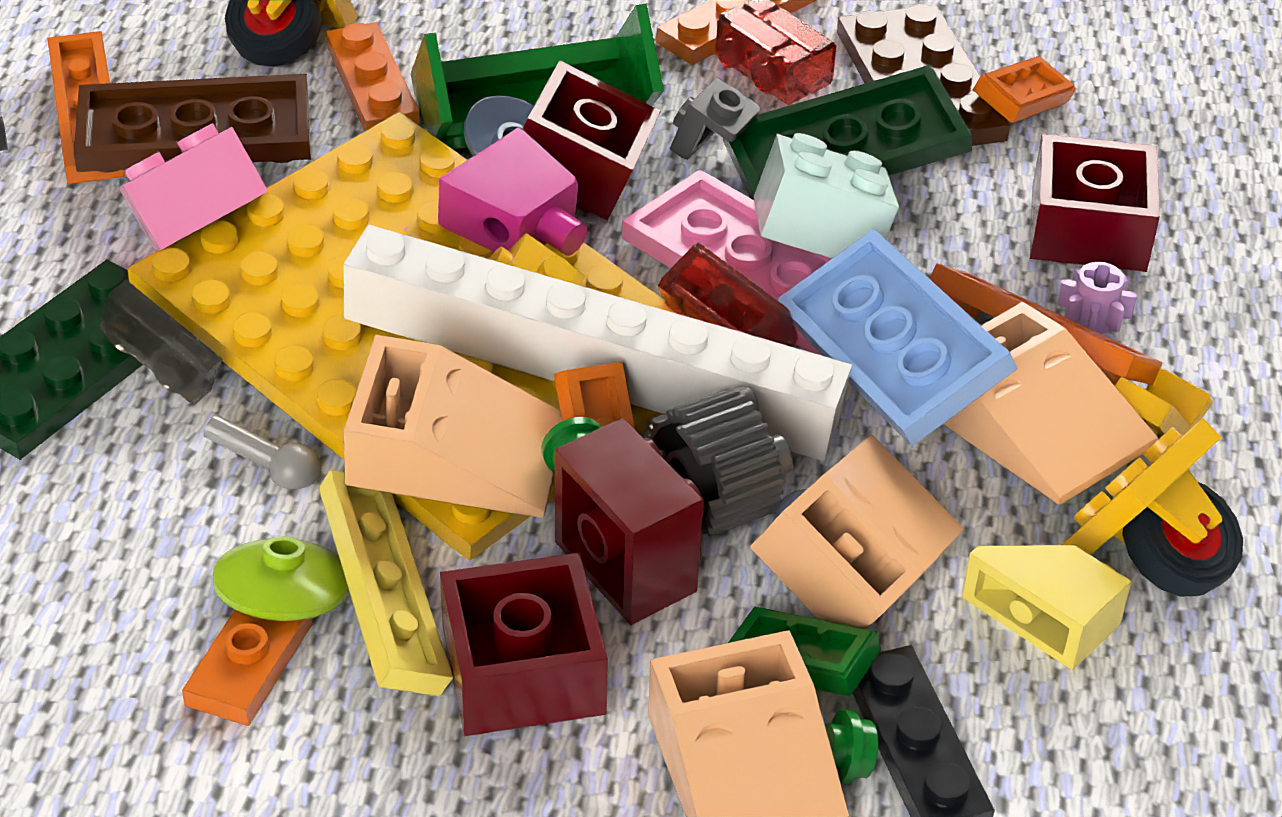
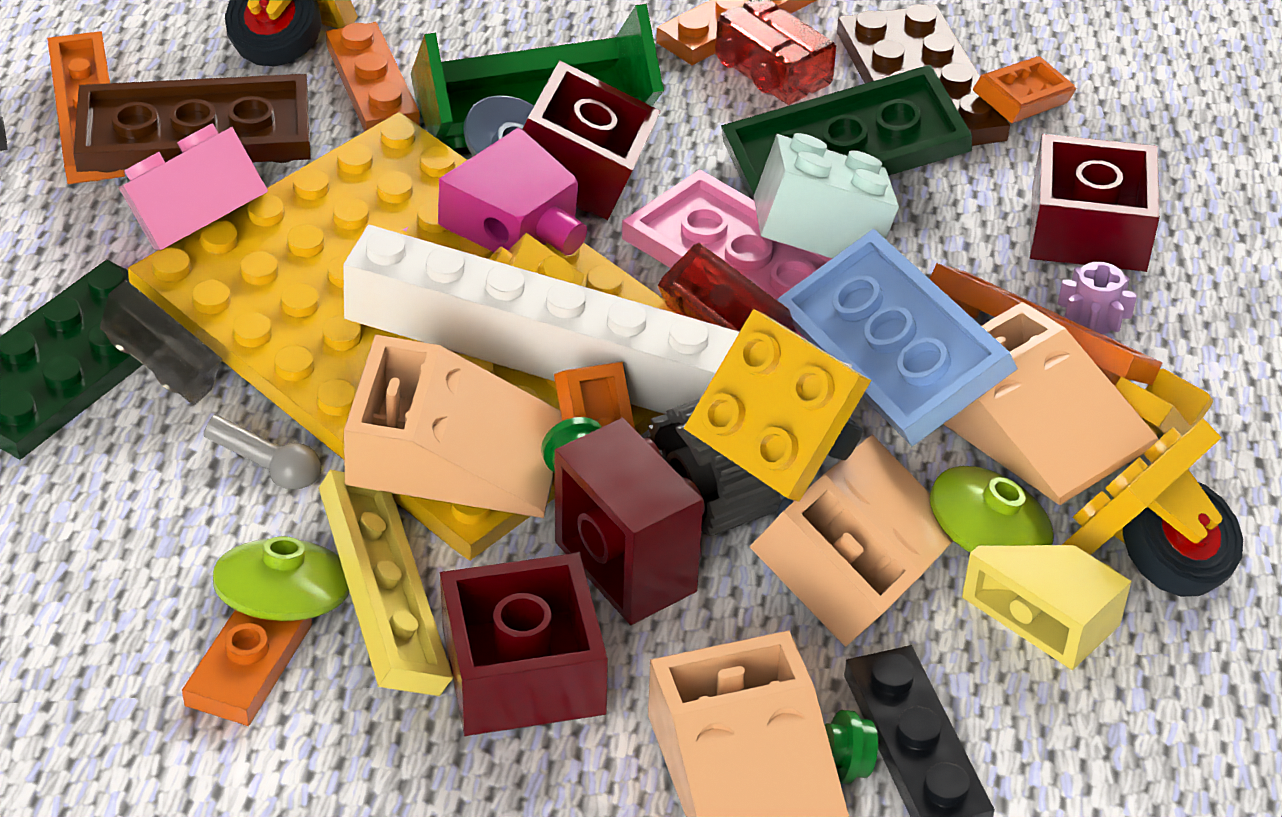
(714, 110): dark grey bracket -> none
(779, 406): none -> yellow plate
(832, 652): green plate -> none
(987, 510): none -> lime dish

